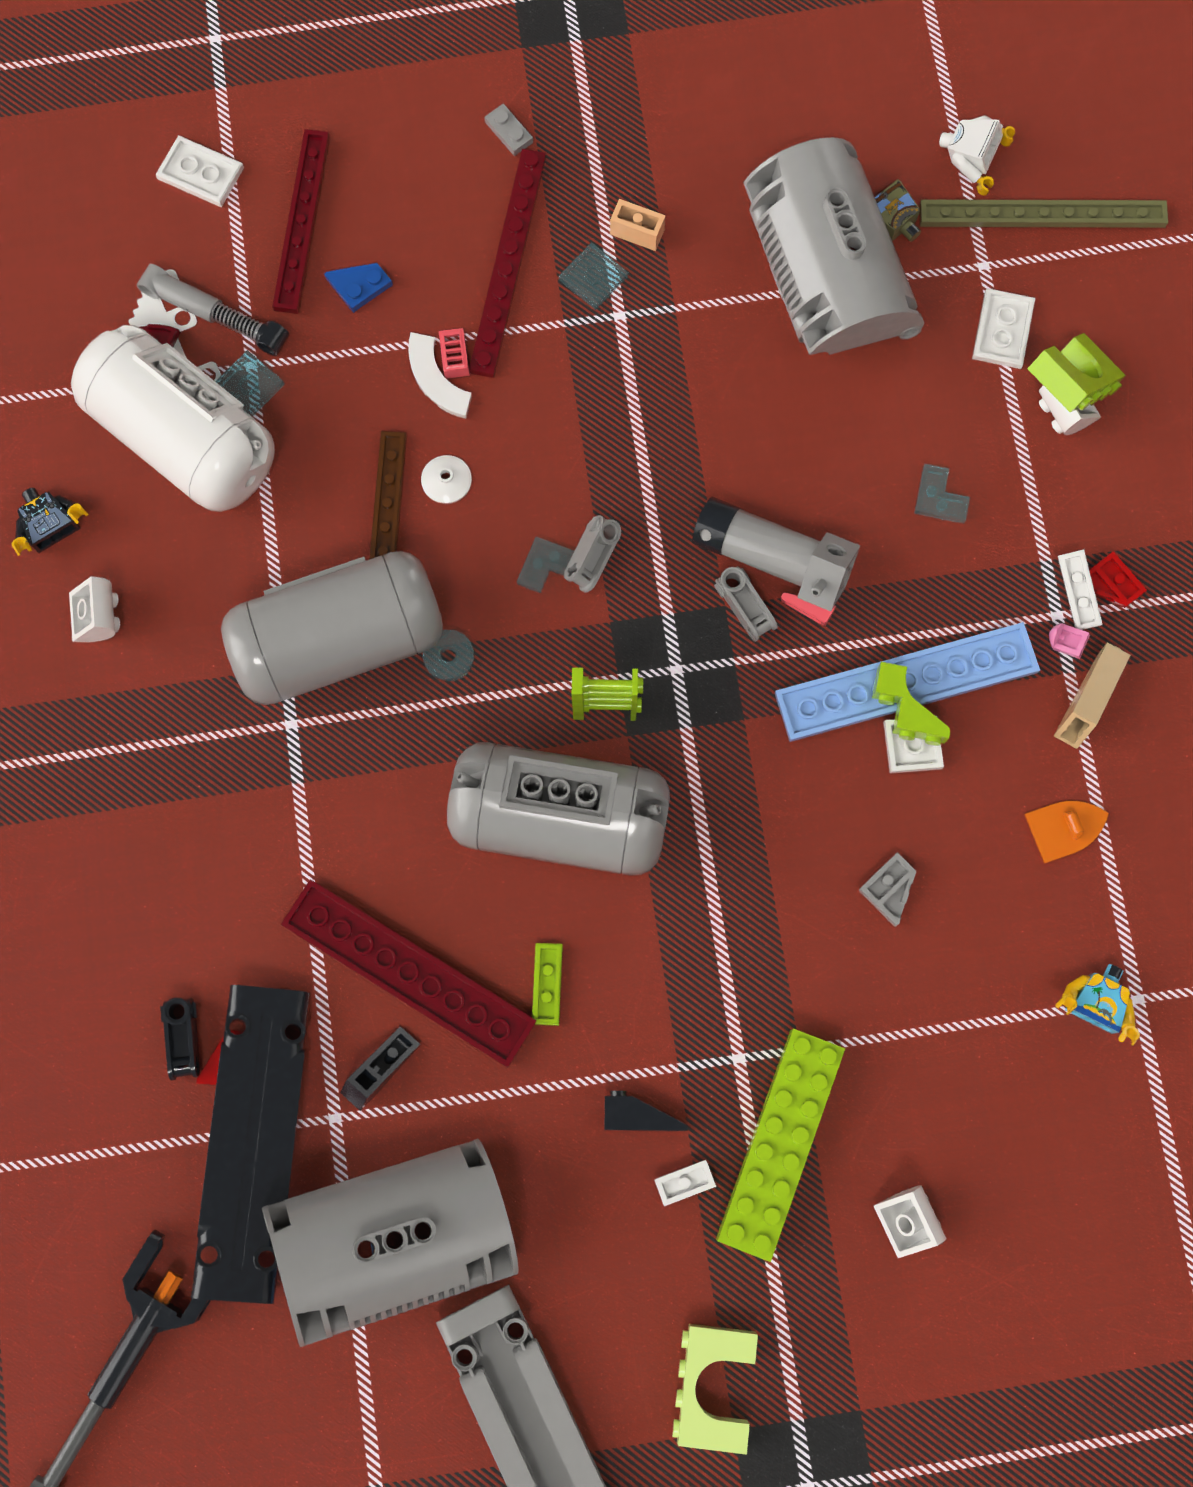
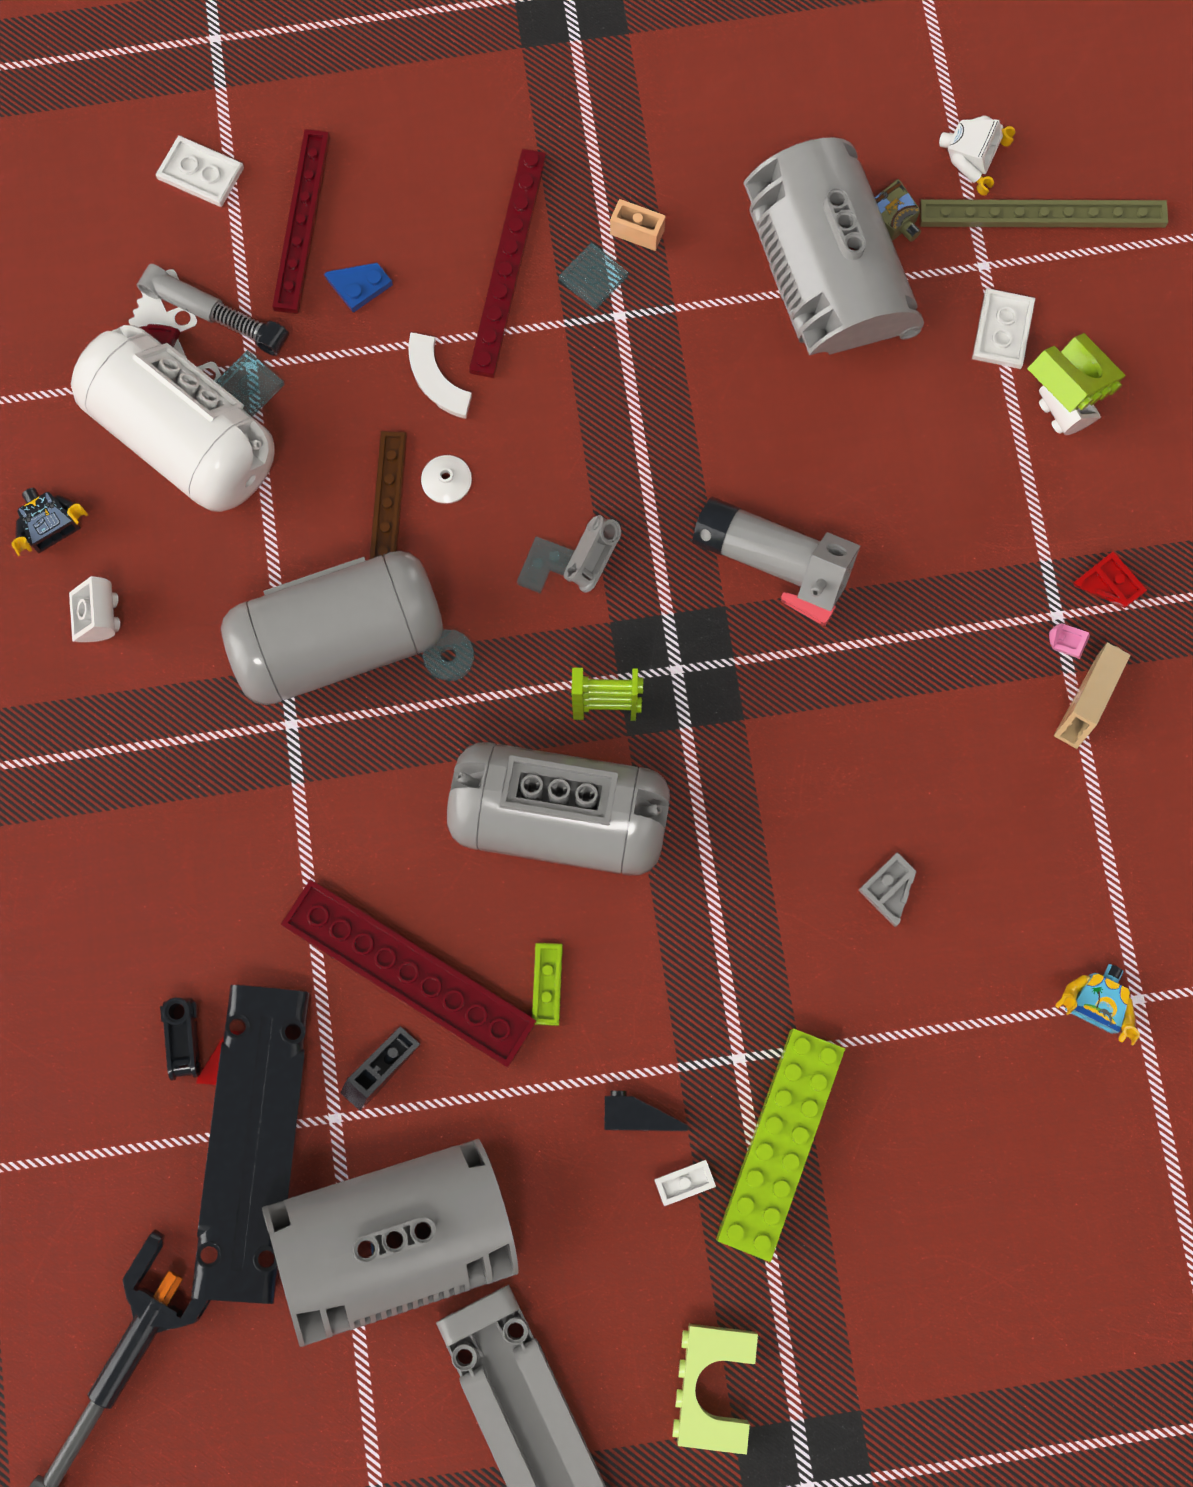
(454, 370): coral slope -> none
(508, 129): light grey plate -> none
(745, 603): light grey piece -> none
(910, 754): white plate -> none
(910, 1222): white brick -> none
(911, 717): lime arch -> none
(930, 677): light blue plate -> none
(933, 499): clear light blue tile -> none
(1065, 828): orange shield -> none
(1080, 590): white tile -> none

